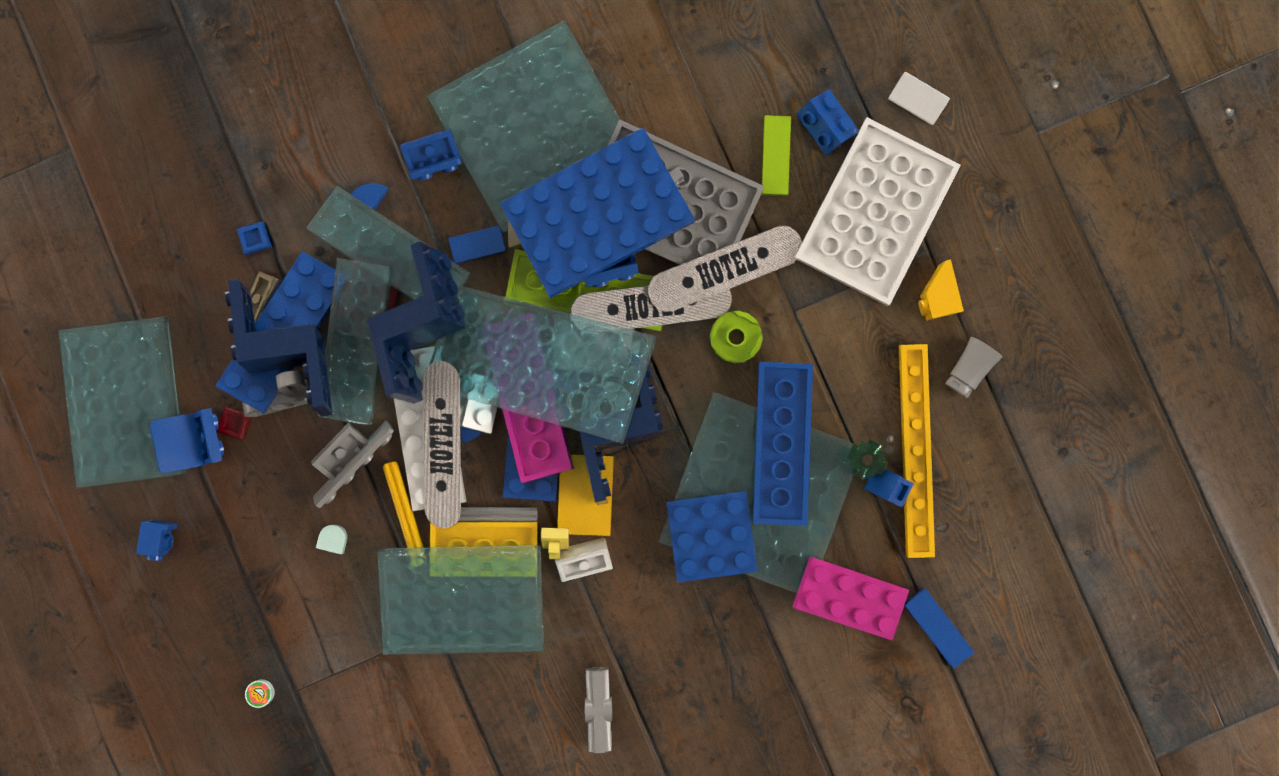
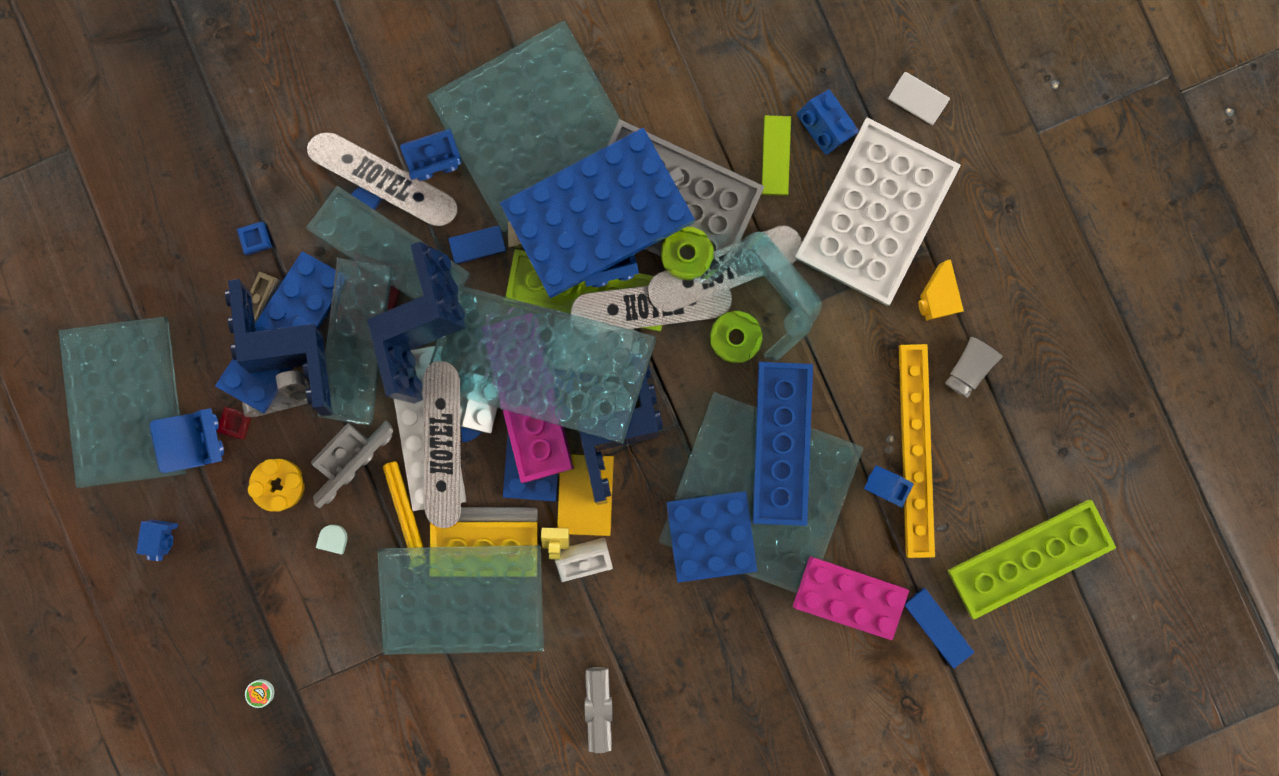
(261, 488): none -> yellow plate
(382, 178): none -> sticker
(683, 268): none -> lime tile
(761, 253): none -> clear light blue windscreen
(870, 448): clear green brick -> none
(1031, 559): none -> lime plate

